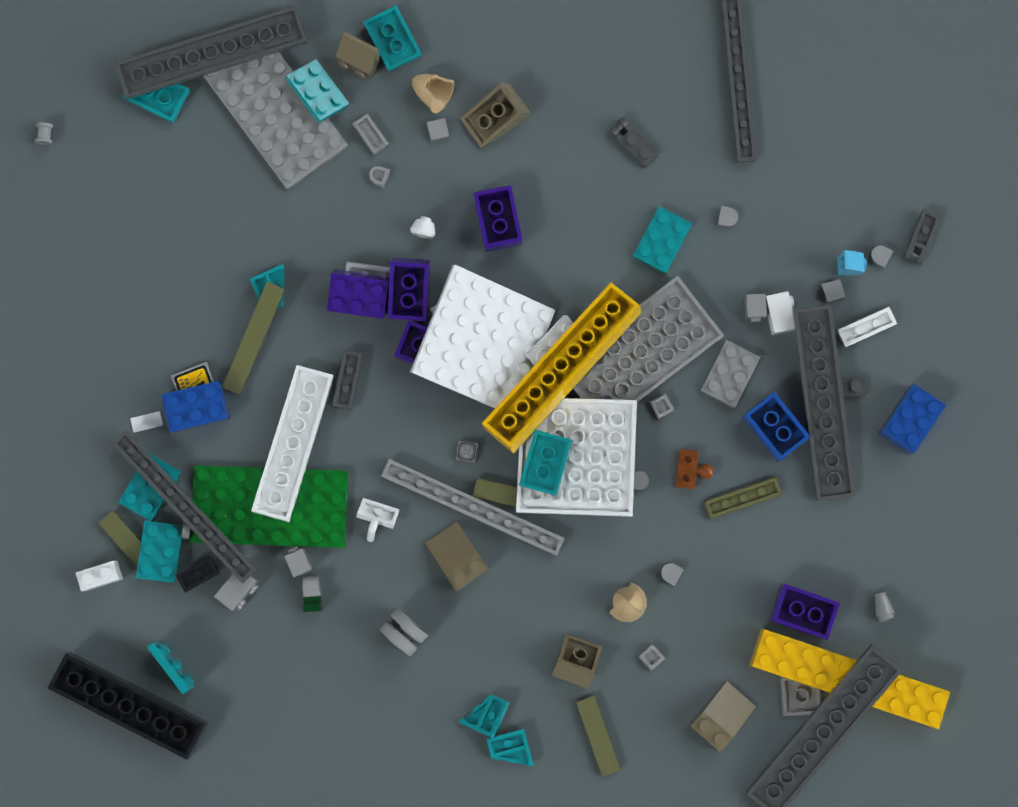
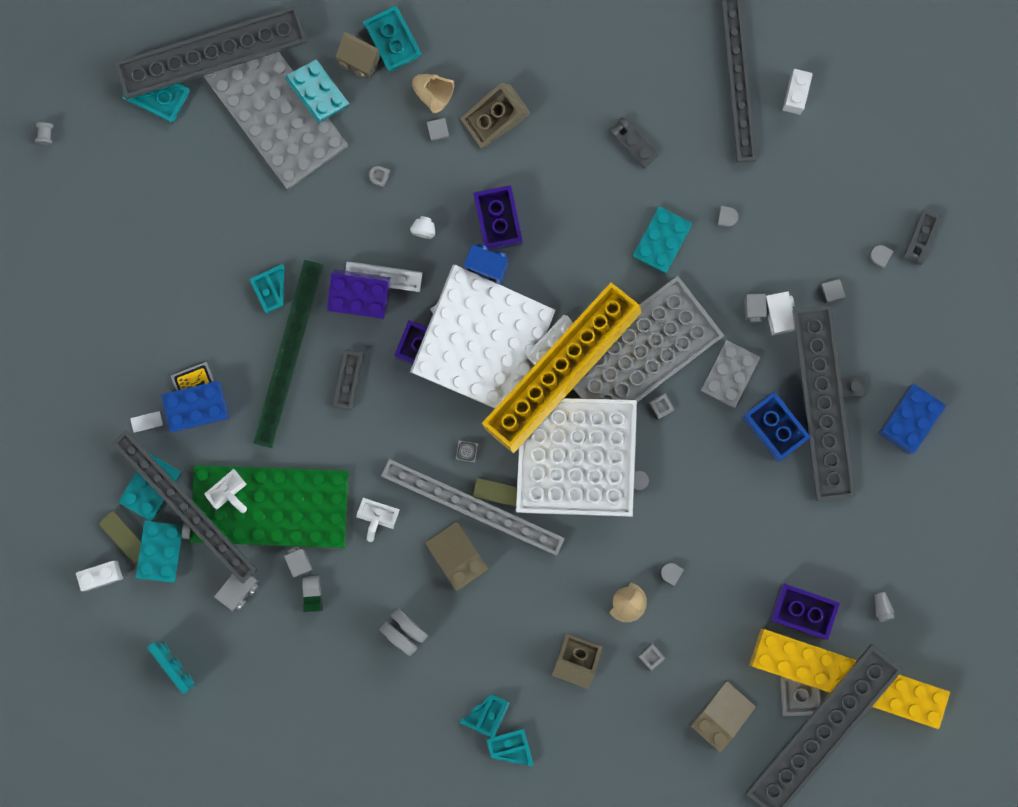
(128, 705): black brick -> none
(198, 574): black panel -> none
(226, 490): none -> white plate
(253, 338): olive tile -> none
(288, 354): none -> clear green plate
(292, 443): white plate -> none
(370, 134): light grey tile -> none
(409, 289): dark purple brick -> none
(486, 263): none -> blue brick
(545, 462): teal plate -> none
(598, 736): olive tile -> none
(688, 469): dark orange plate -> none
(742, 498): olive tile -> none
(797, 91): none -> white brick
(851, 263): medium azure slope -> none
(866, 327): white plate -> none

